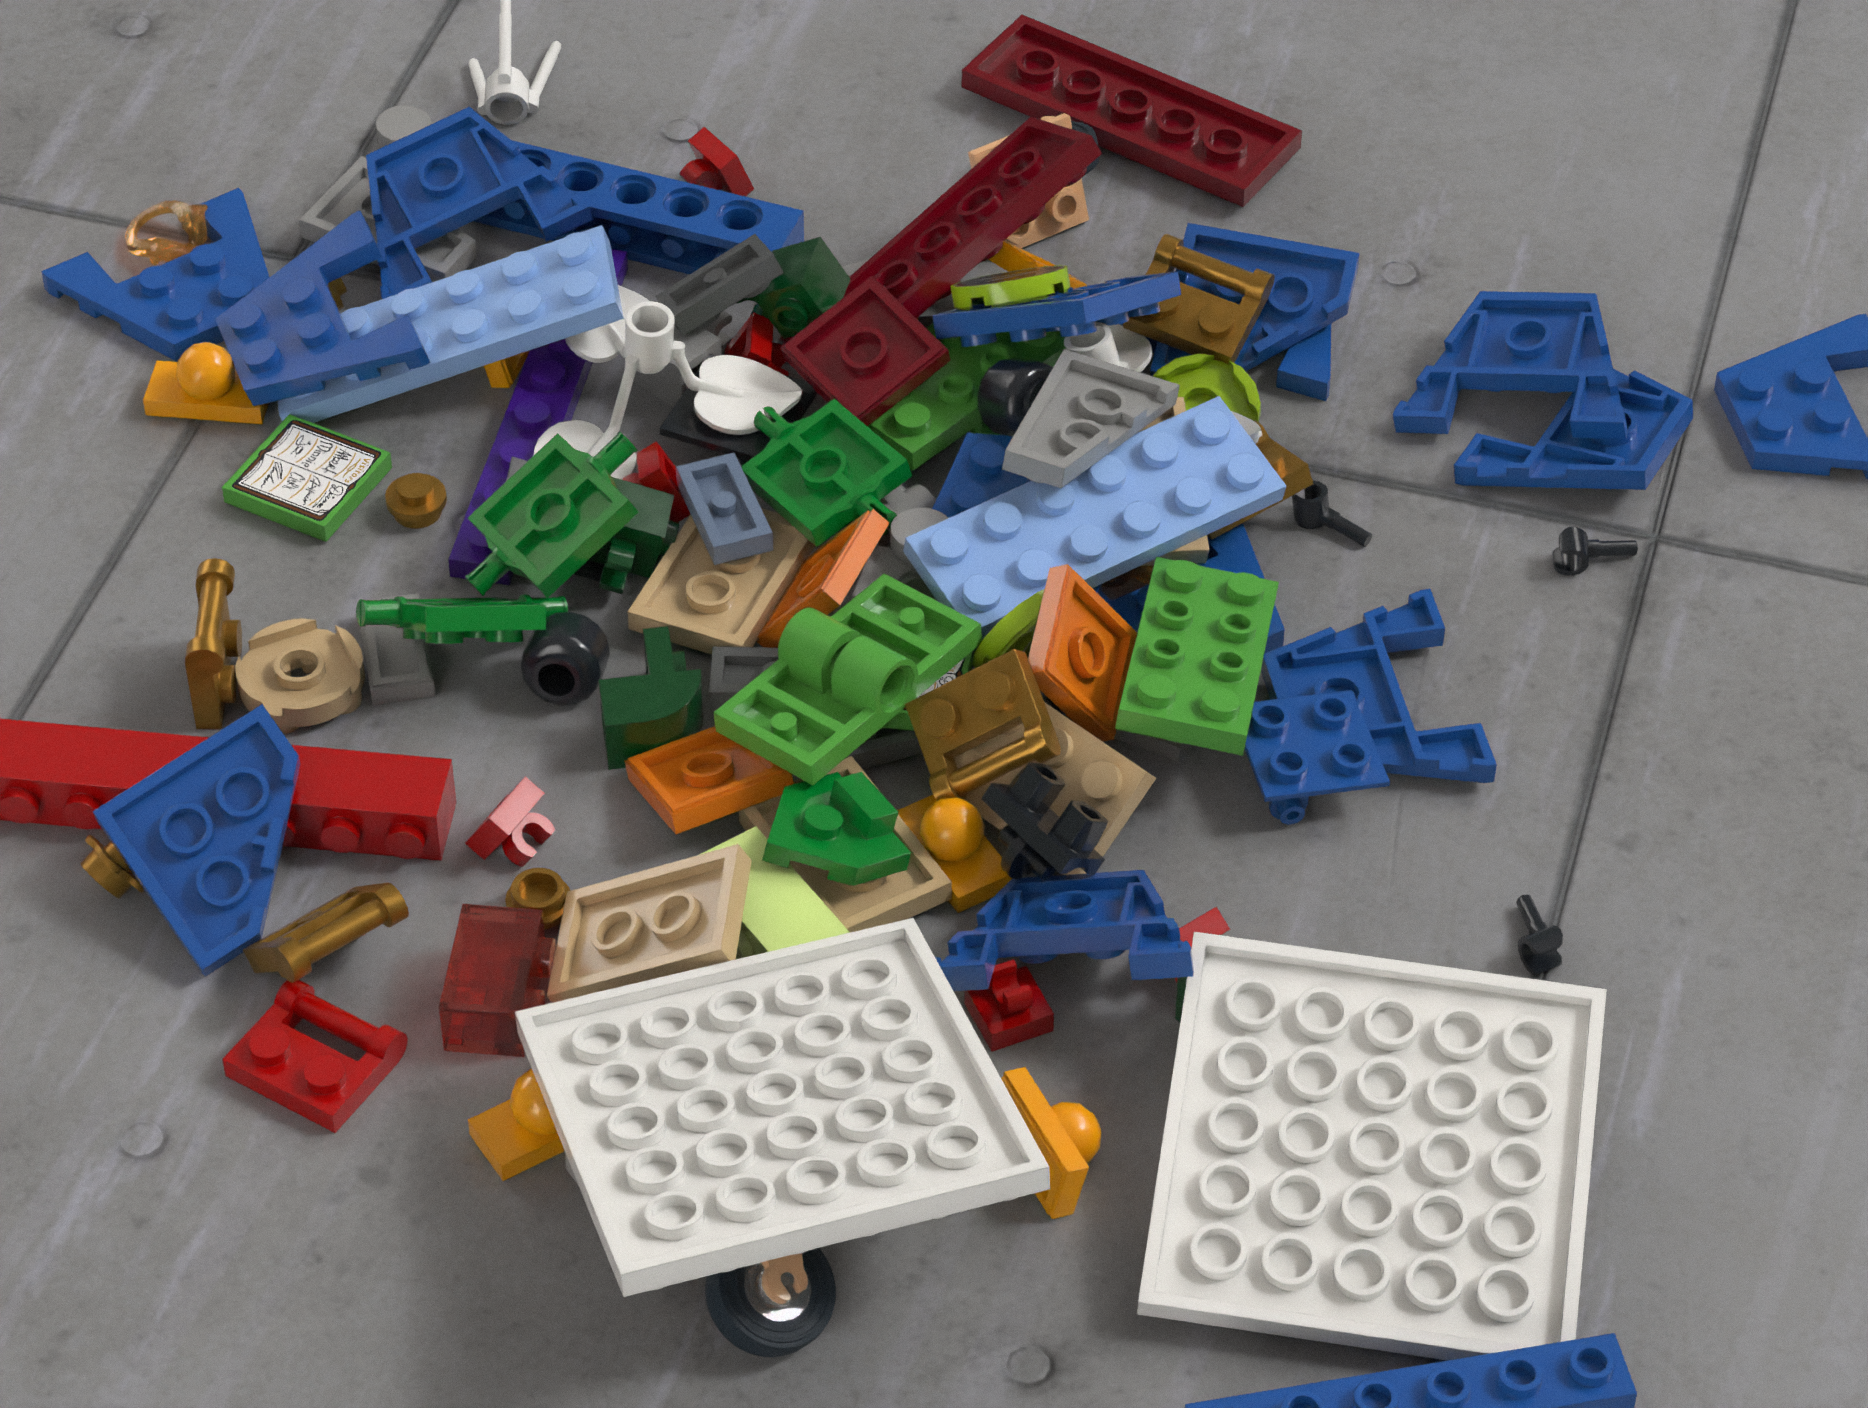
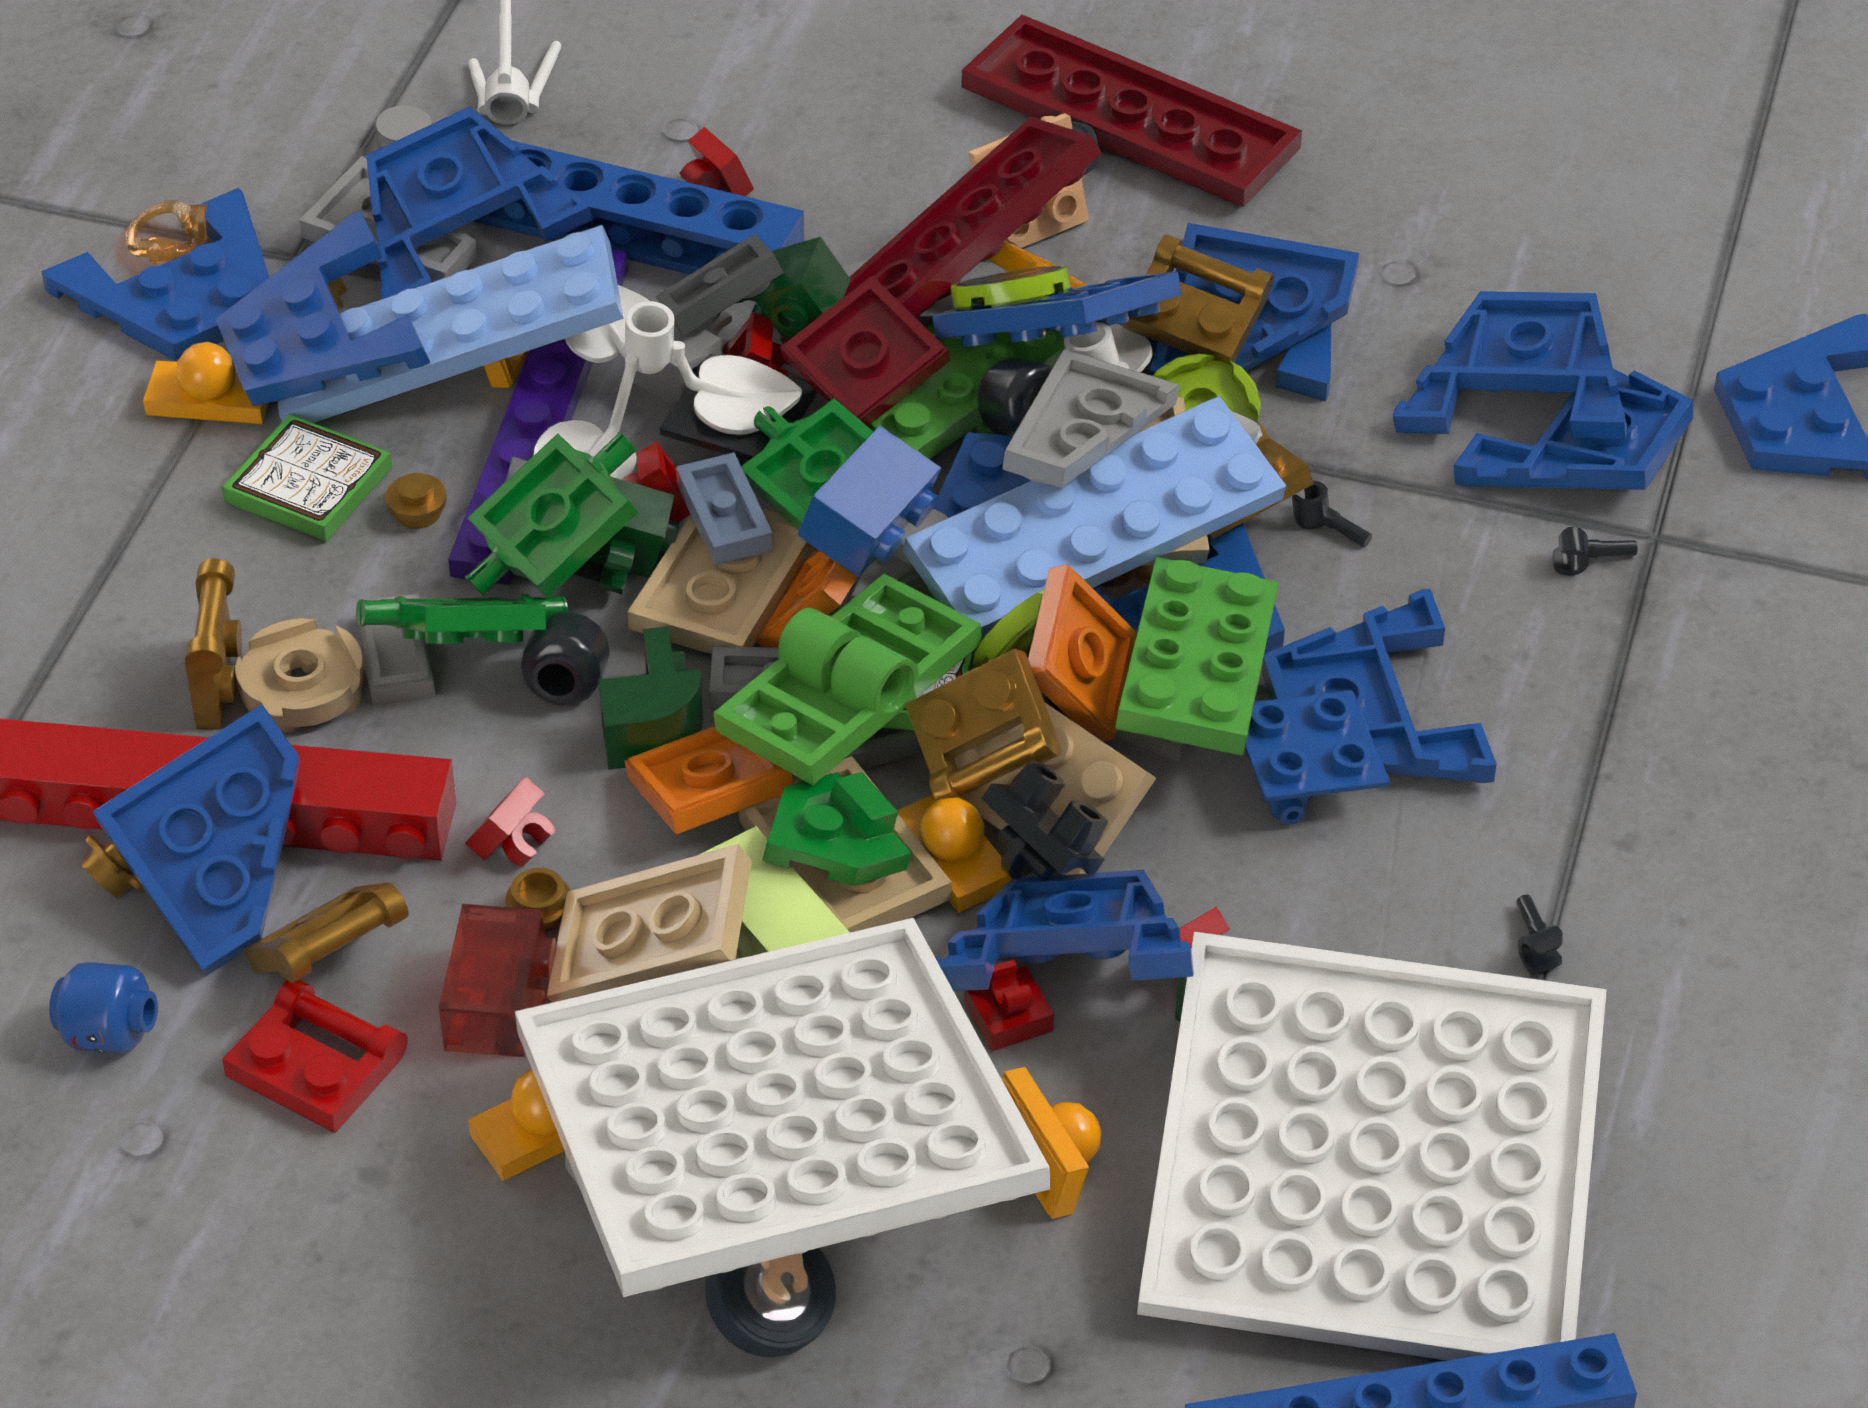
(103, 1007): none -> blue head
(870, 502): none -> brick

